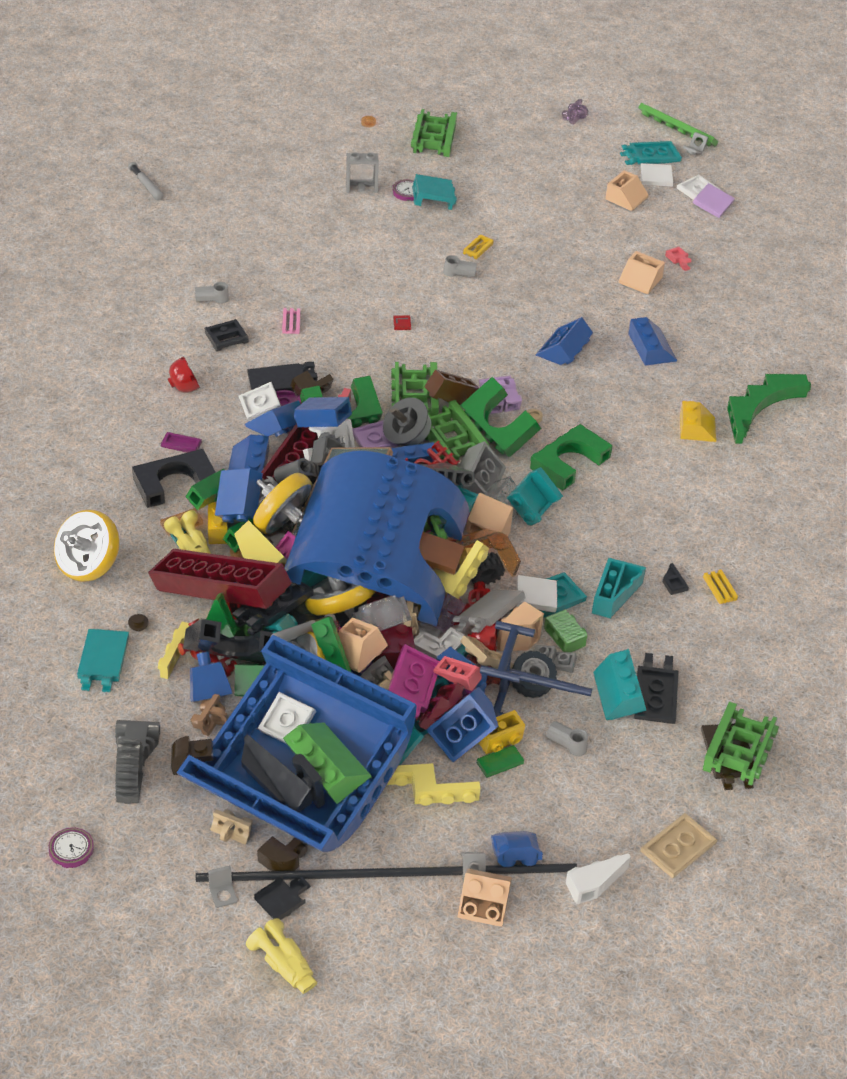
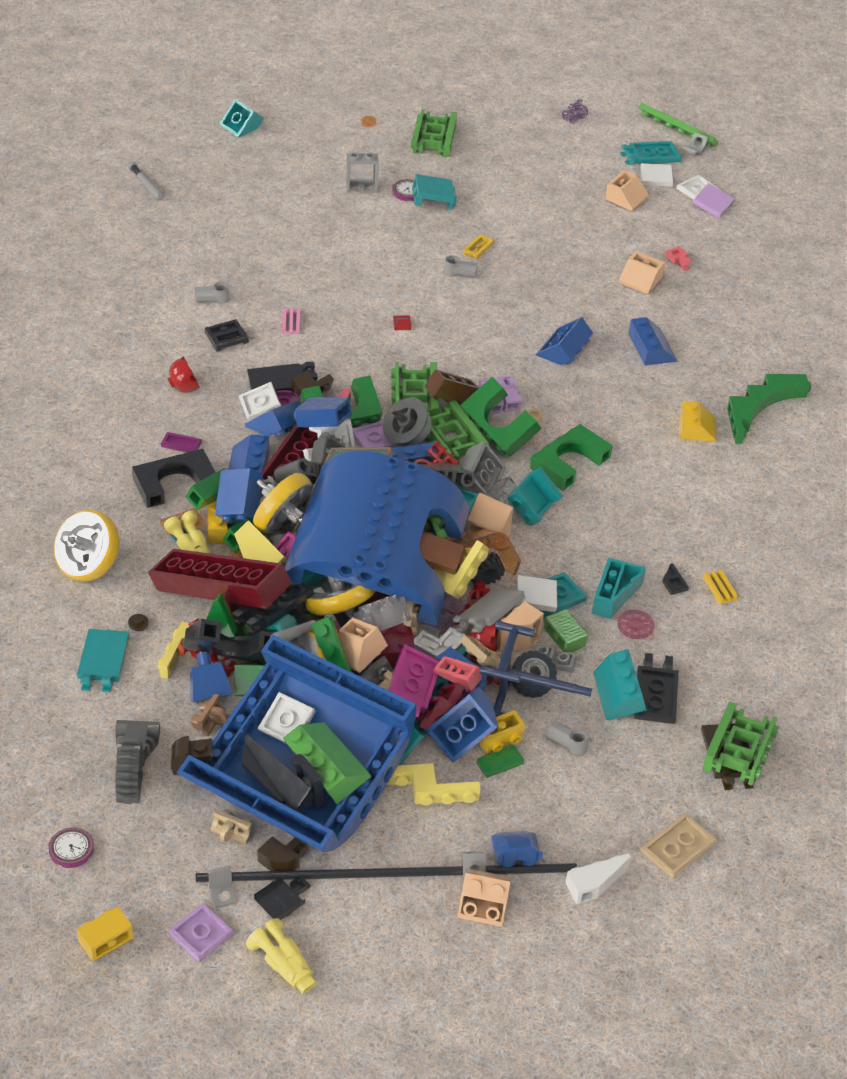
(105, 933): none -> yellow brick
(201, 932): none -> lavender tile
(240, 119): none -> teal slope
(635, 624): none -> clear pink wheel

